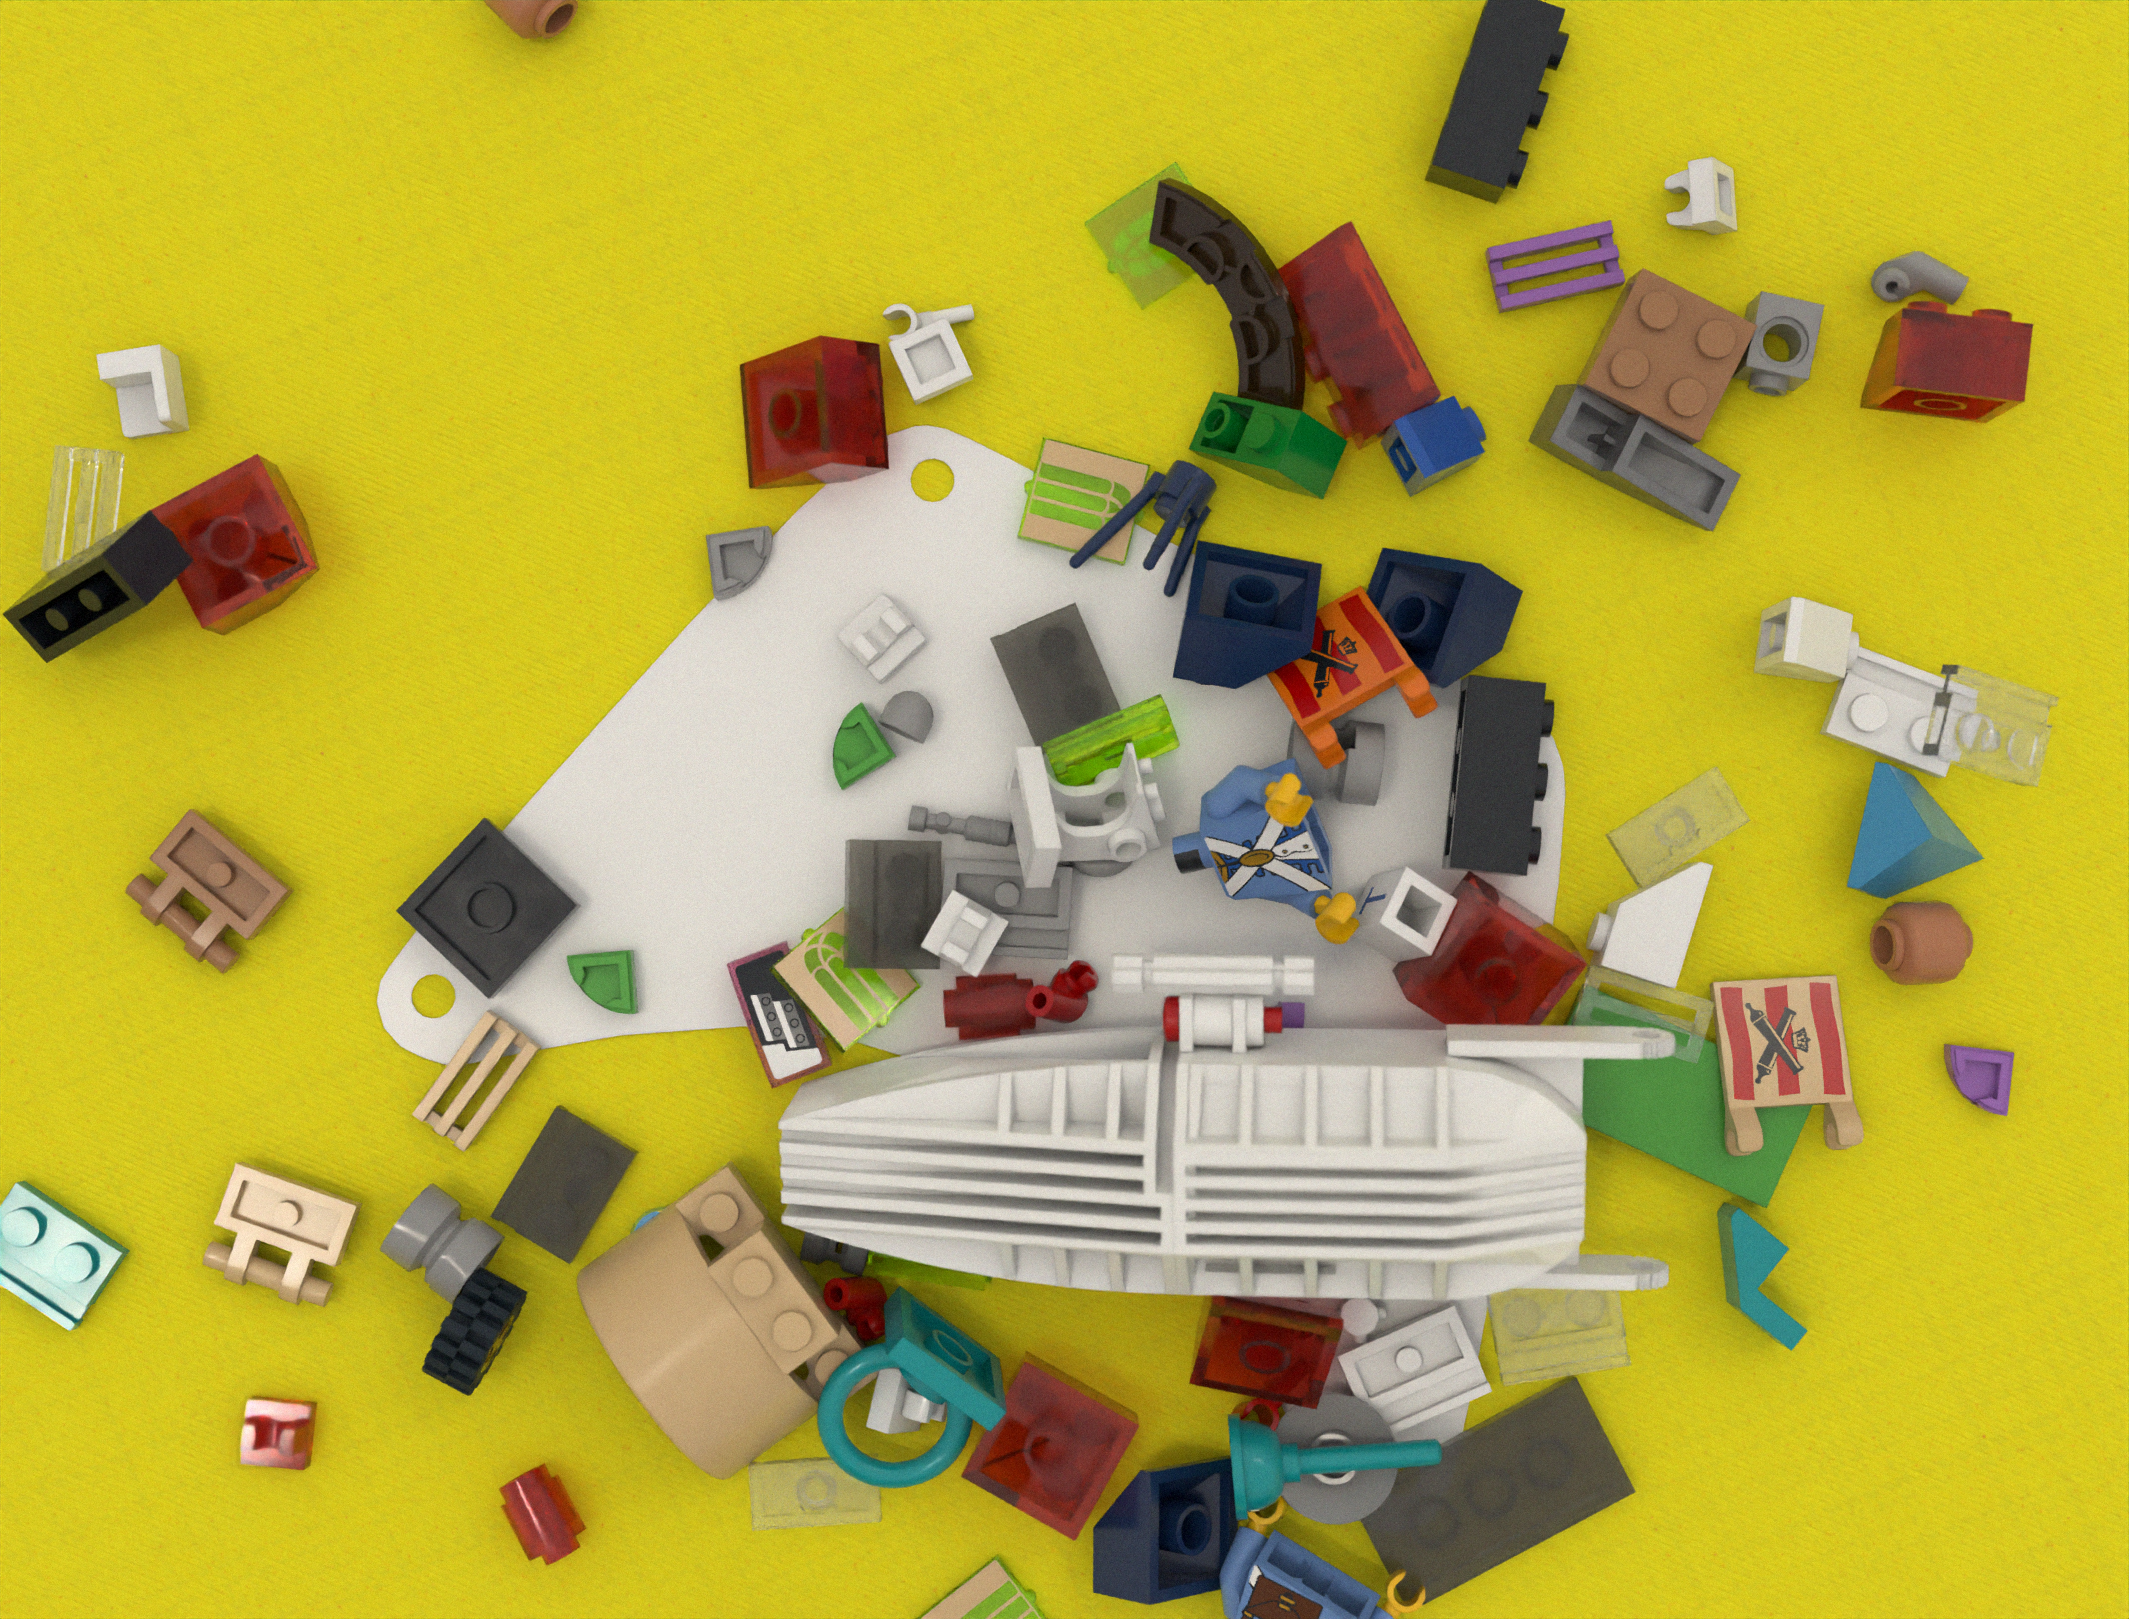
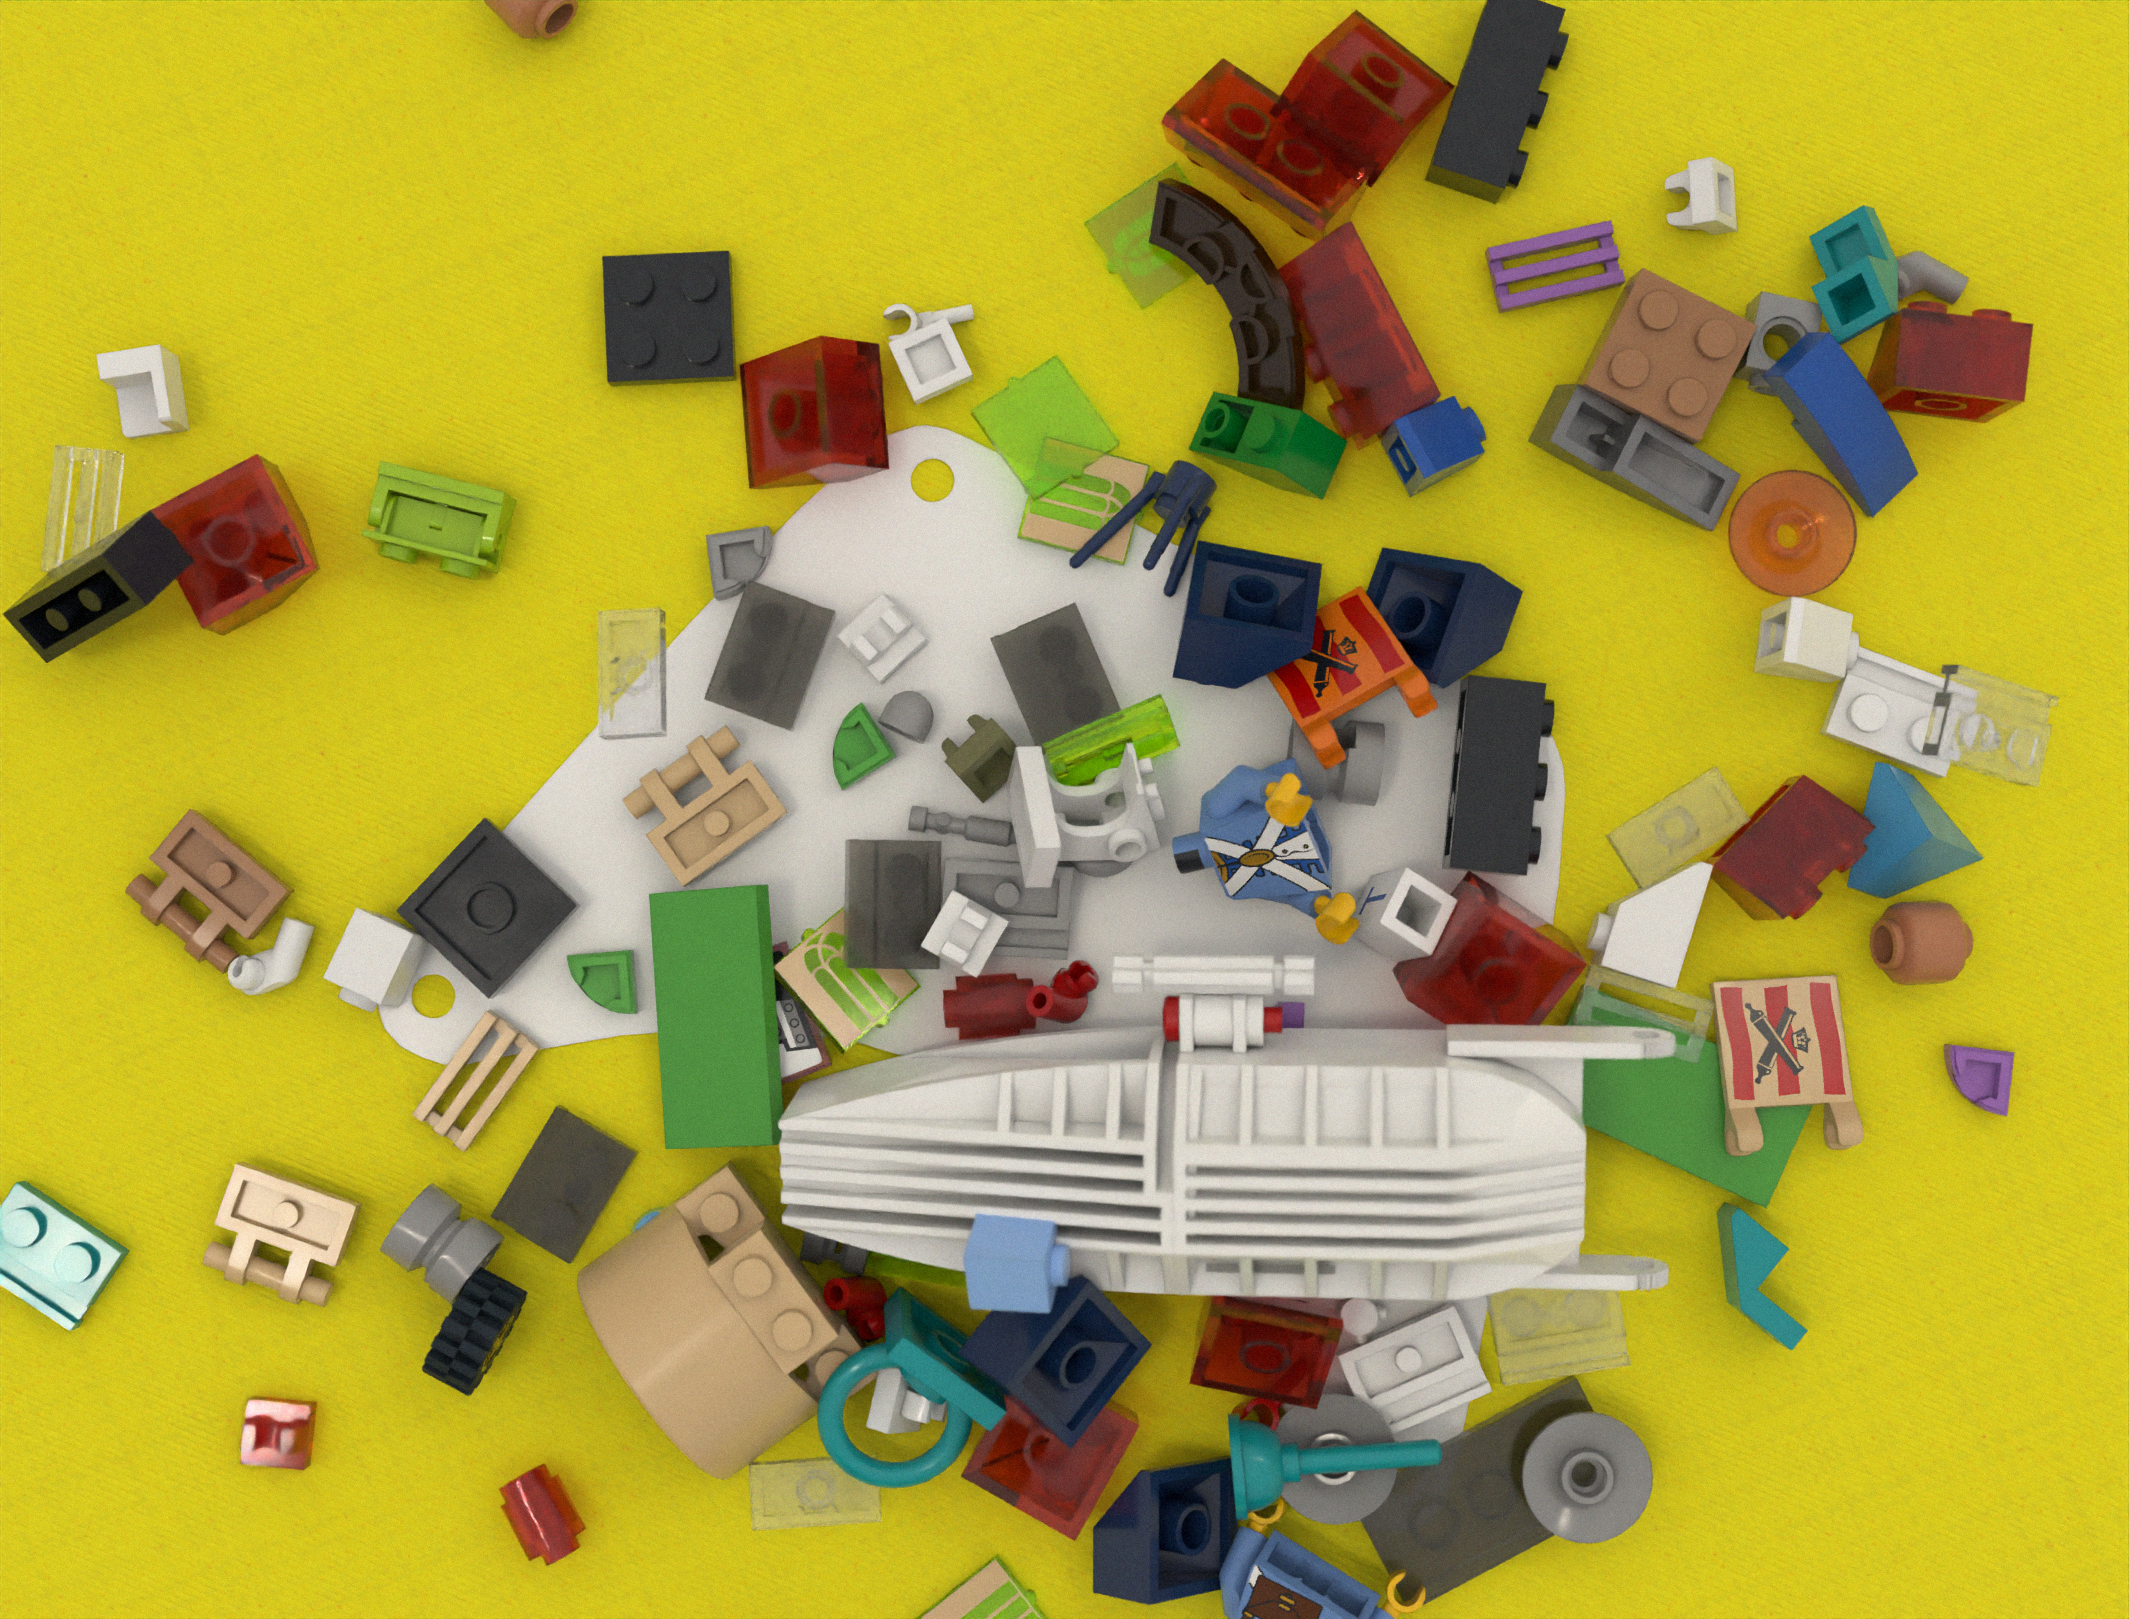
(274, 966): none -> white arm
(375, 960): none -> white brick
(439, 519): none -> lime hinge
(632, 673): none -> clear plate
(669, 318): none -> black plate
(715, 822): none -> tan plate
(716, 1017): none -> bright green tile
(770, 655): none -> clear smoke plate
(983, 759): none -> olive tile
(1014, 1264): none -> light blue brick
(1045, 428): none -> clear neon green piece
(1059, 1362): none -> dark blue slope
(1269, 151): none -> clear red slope
(1367, 90): none -> clear red slope
(1605, 1502): none -> light grey dish
(1789, 850): none -> clear red slope
(1822, 526): none -> clear orange dish
(1842, 420): none -> blue slope
(1858, 272): none -> teal slope

